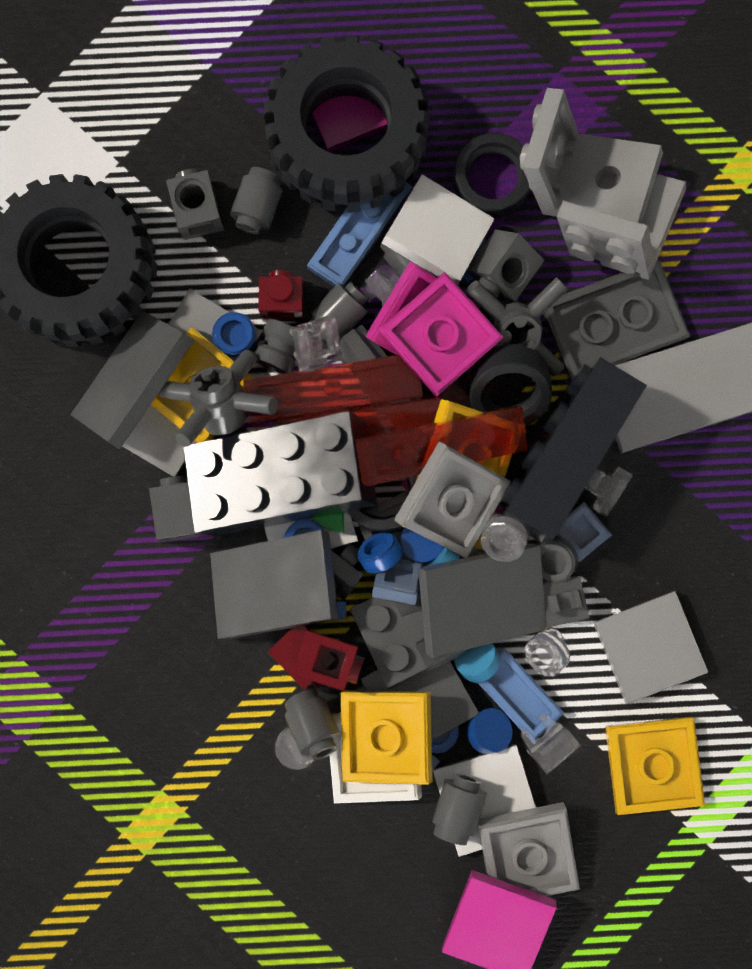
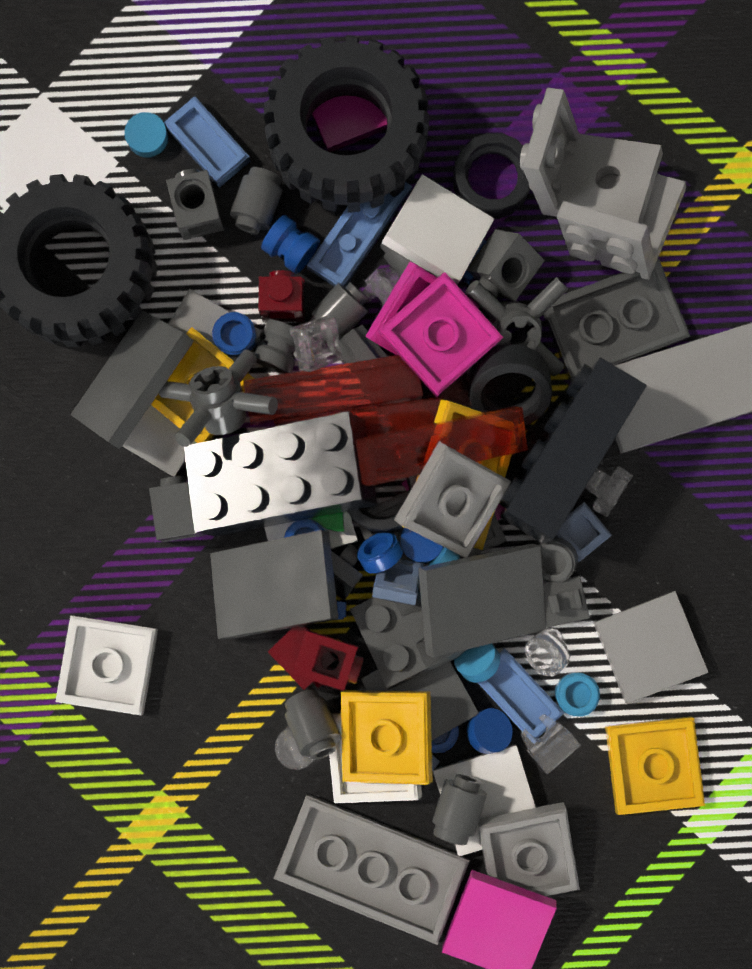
(106, 665): none -> white tile
(146, 134): none -> dark azure tile
(207, 141): none -> medium blue tile
(287, 243): none -> blue wheel
(372, 869): none -> light grey tile
(504, 538): clear tile -> none
(577, 694): none -> dark azure tile

